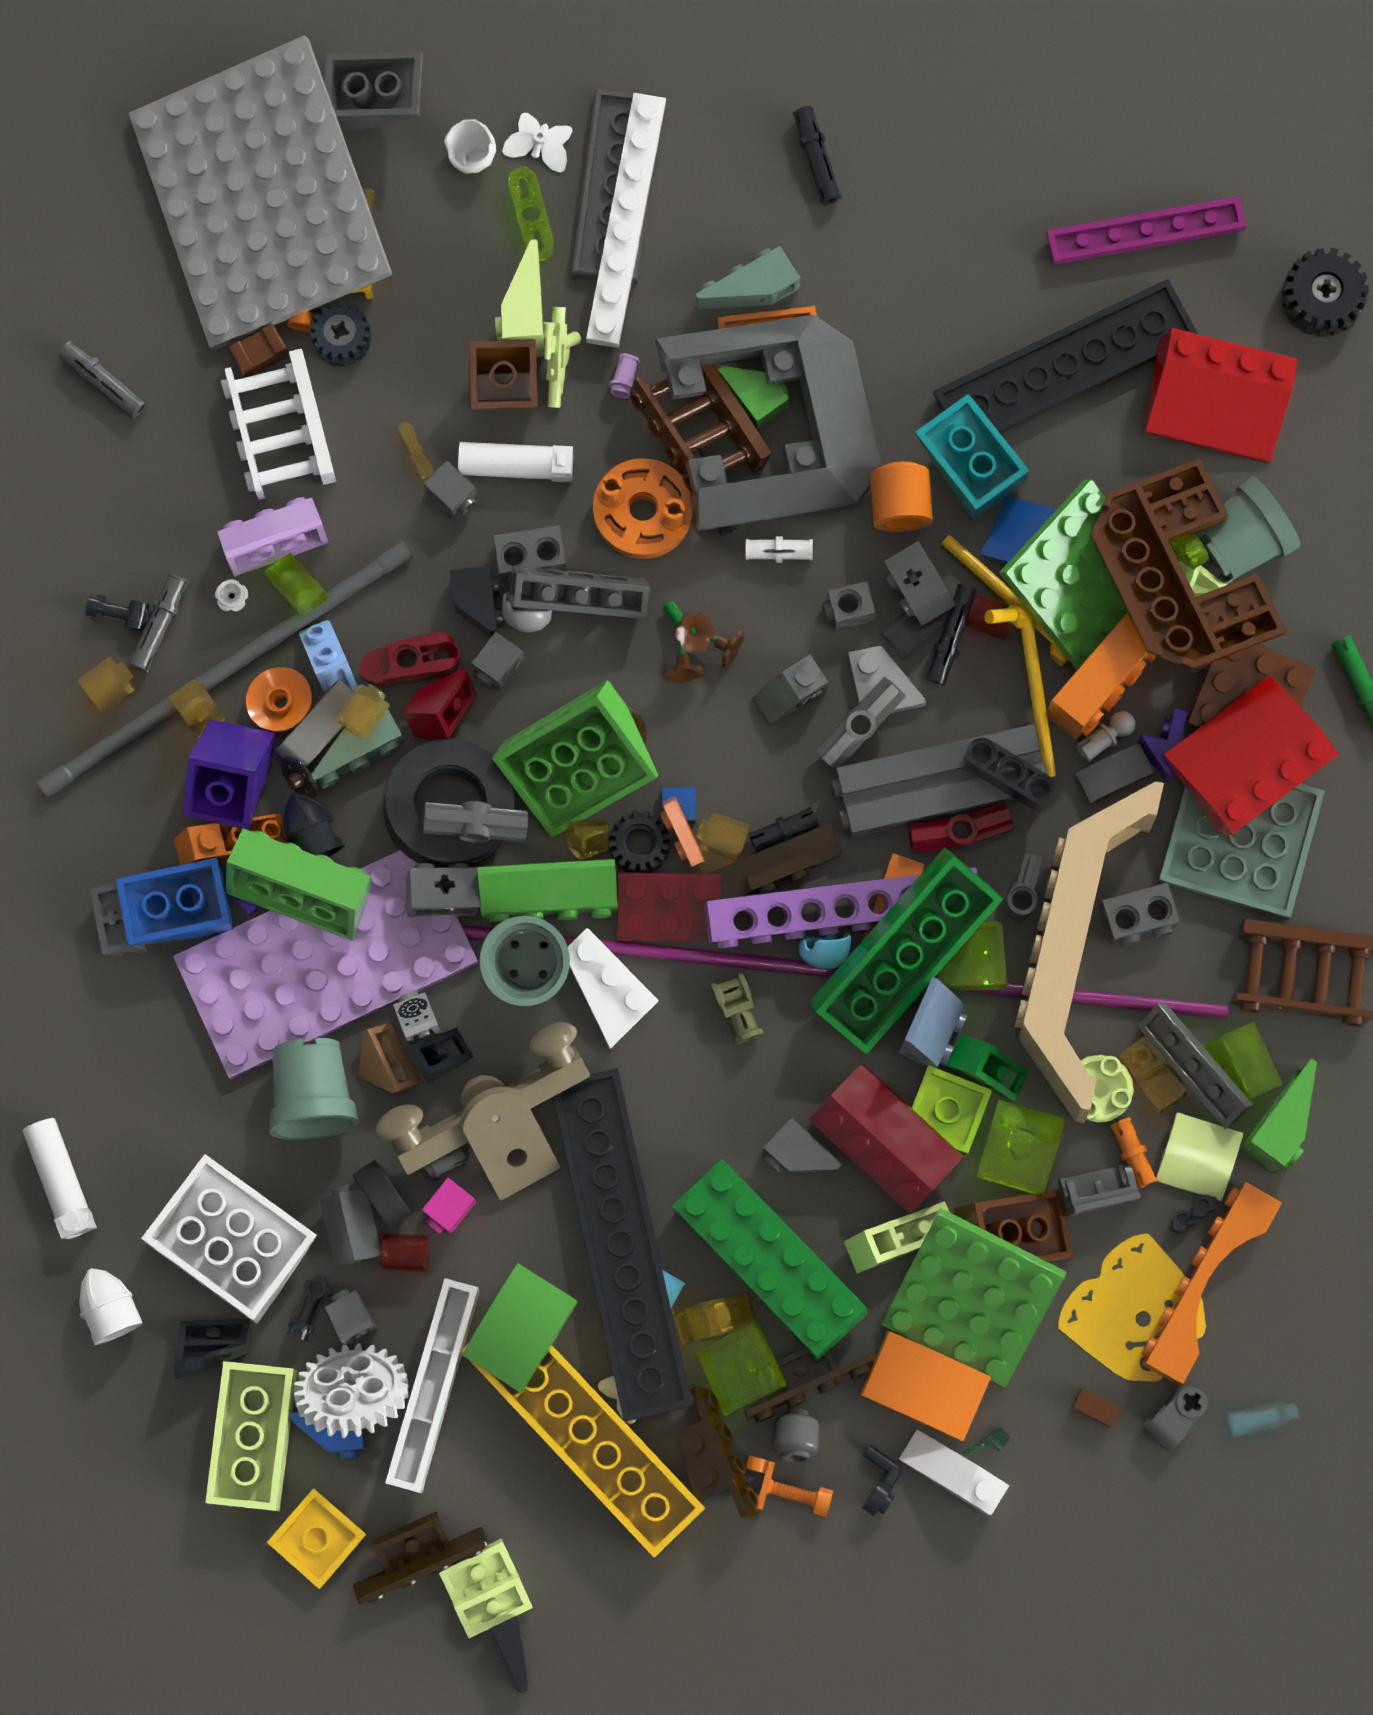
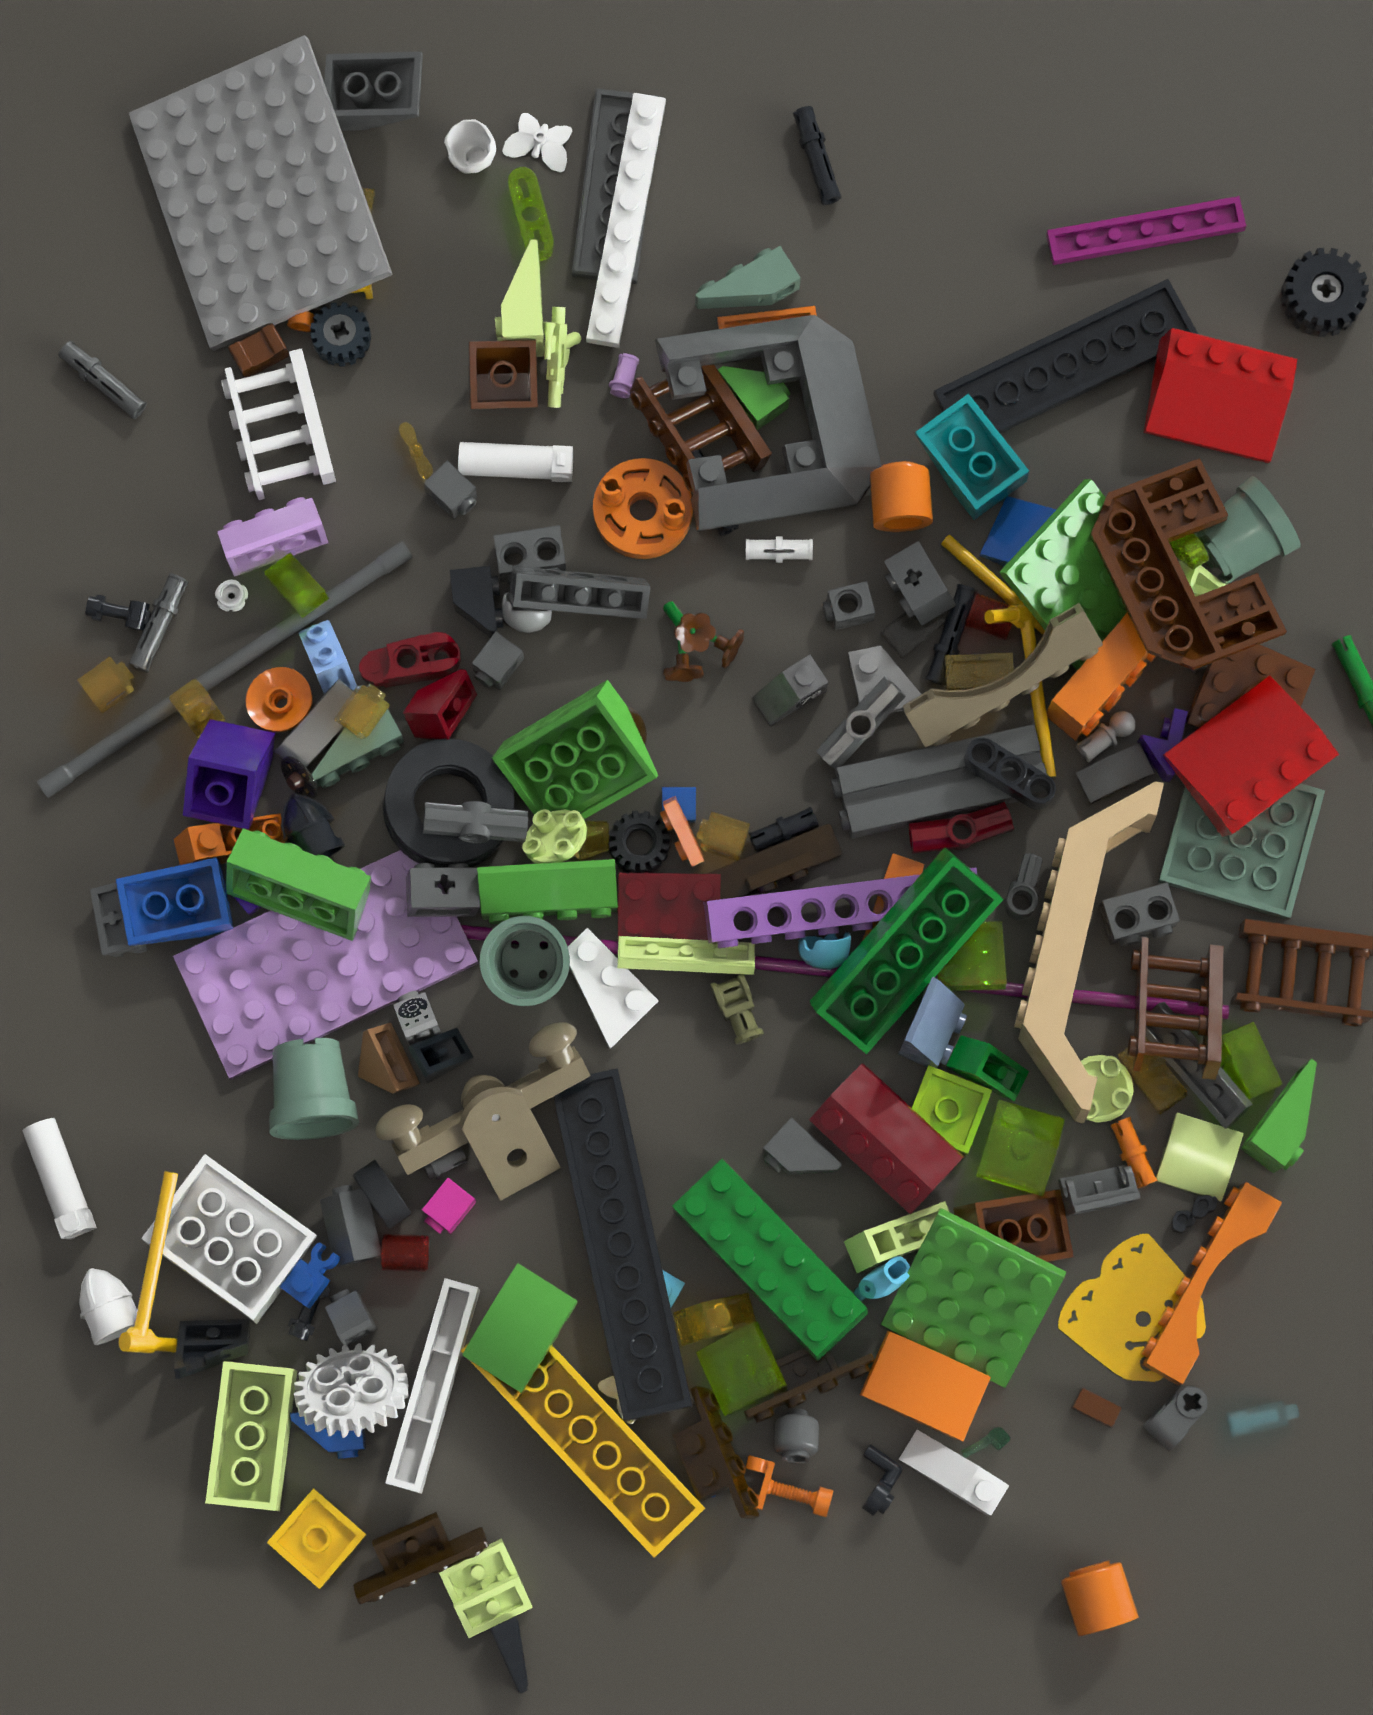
(140, 1337): none -> yellow bar
(307, 1279): none -> blue plate
(554, 836): none -> yellowish green dish
(685, 955): none -> yellowish green tile
(883, 1279): none -> medium azure piece
(941, 712): none -> dark tan arch
(976, 670): none -> clear yellow panel
(1099, 1597): none -> orange piece
(1208, 996): none -> reddish brown fence

